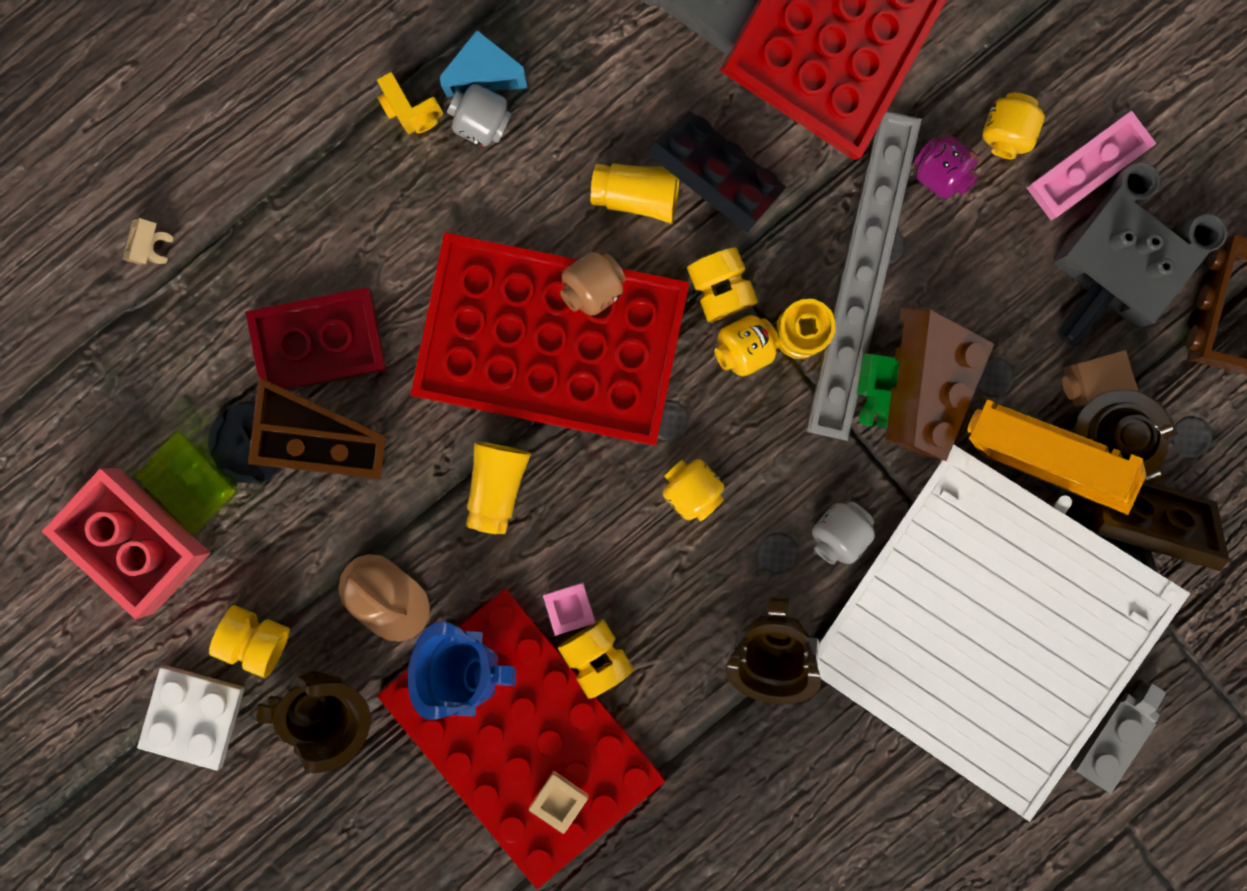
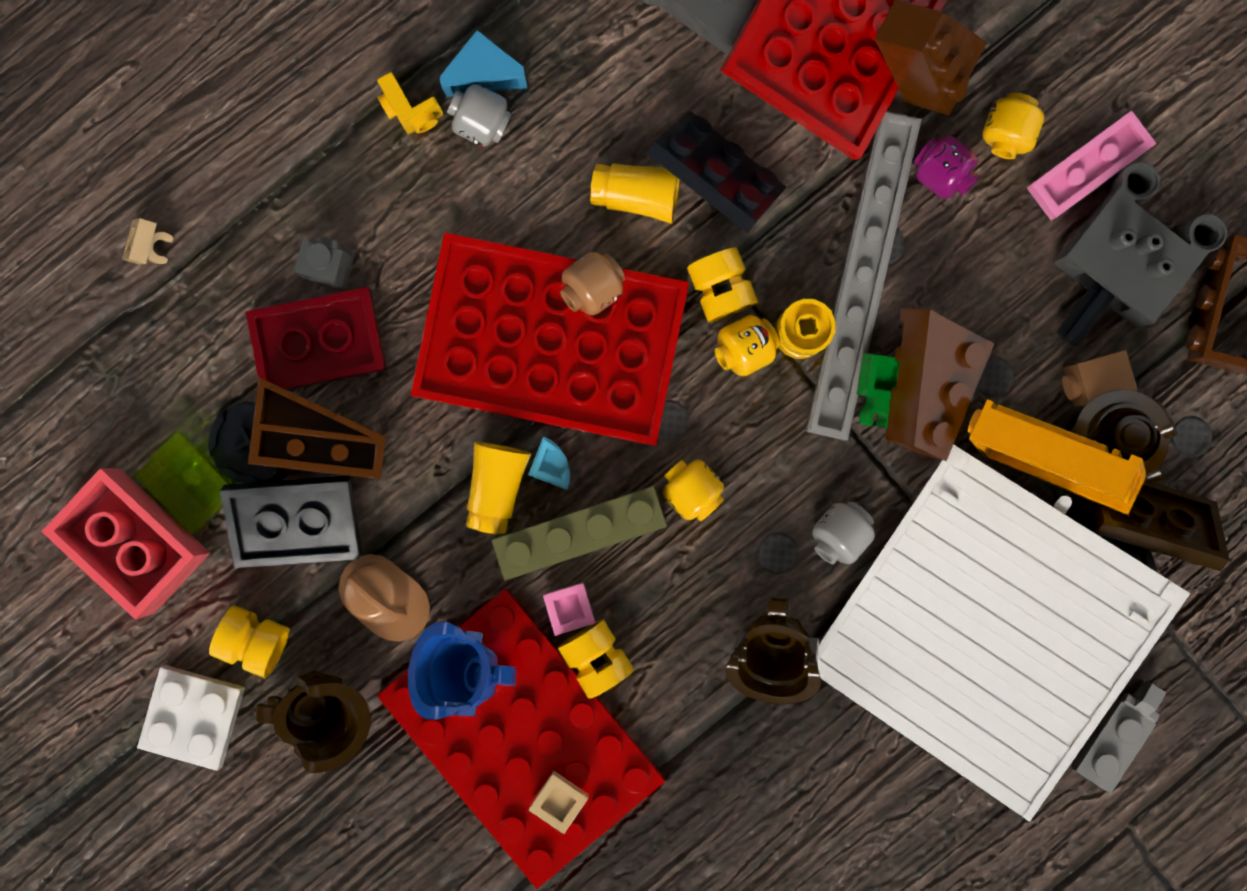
(291, 521): none -> black plate
(325, 262): none -> dark grey brick
(551, 464): none -> medium azure tile
(579, 533): none -> olive brick
(928, 55): none -> reddish brown wedge

